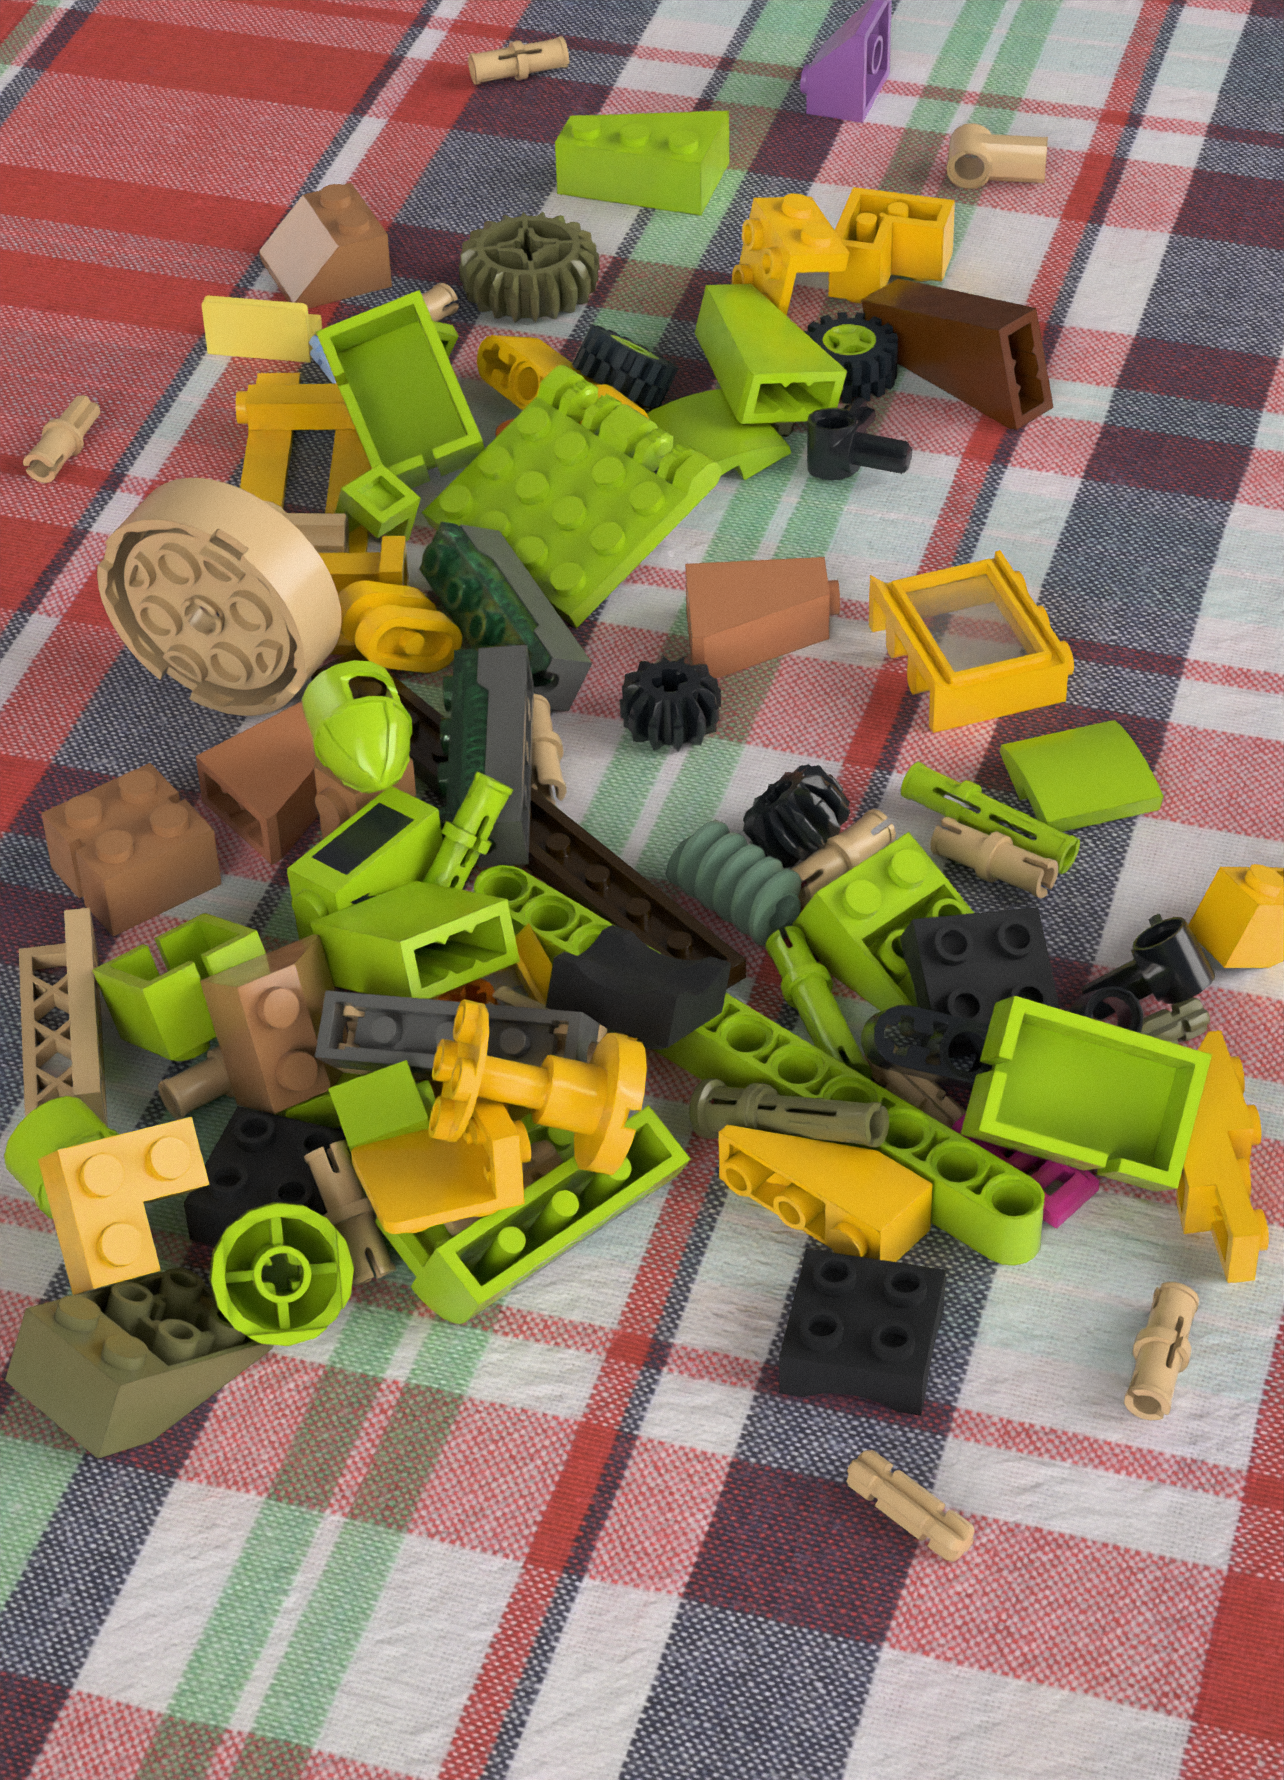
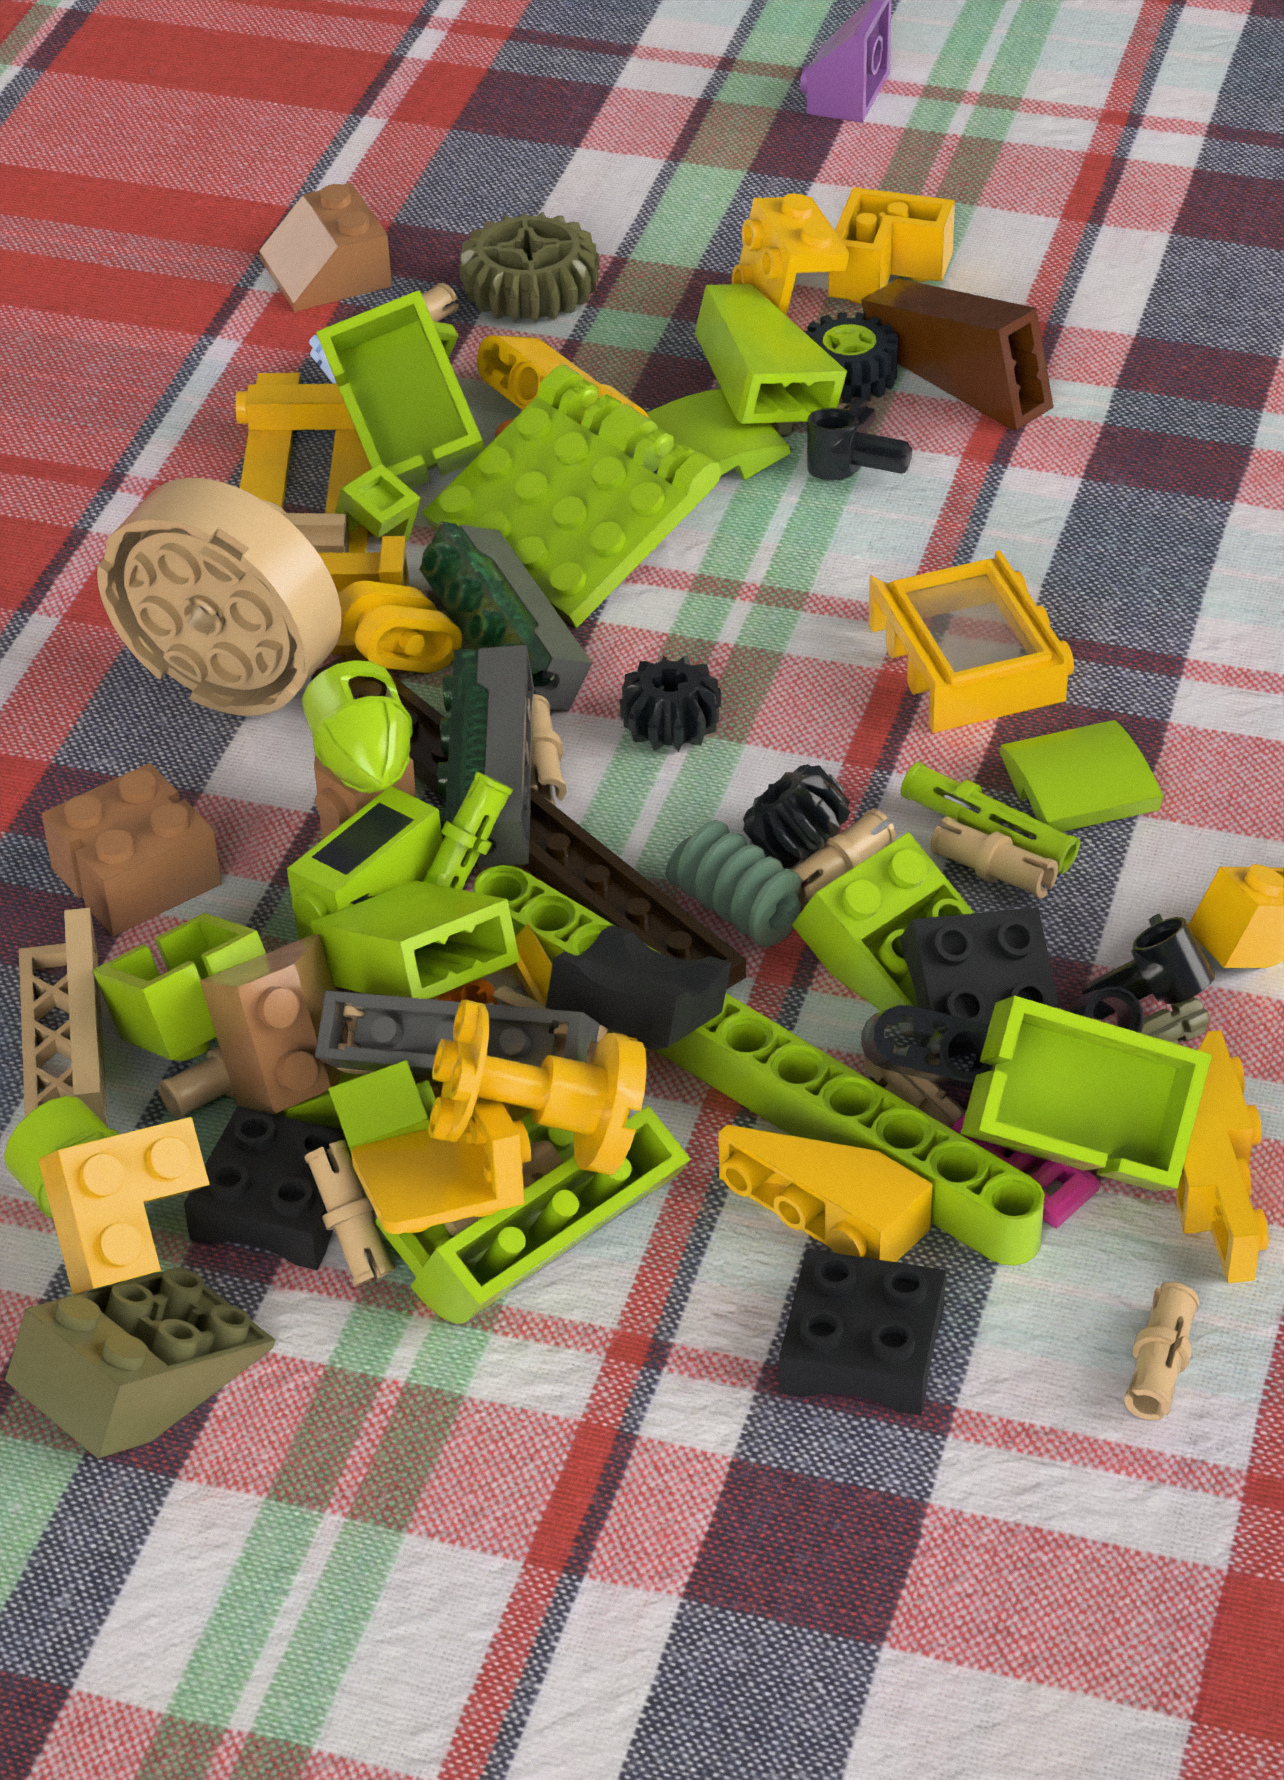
(61, 439): tan axle -> none
(259, 328): light yellow panel -> none
(264, 782): nougat slope -> none
(281, 1273): lime cylinder -> none
(518, 60): tan pin -> none
(625, 366): black wheel -> none
(644, 158): lime wedge -> none
(756, 610): nougat slope -> none
(765, 1110): olive pin -> none
(808, 988): lime pin -> none
(910, 1505): tan axle -> none
(998, 157): tan piece -> none

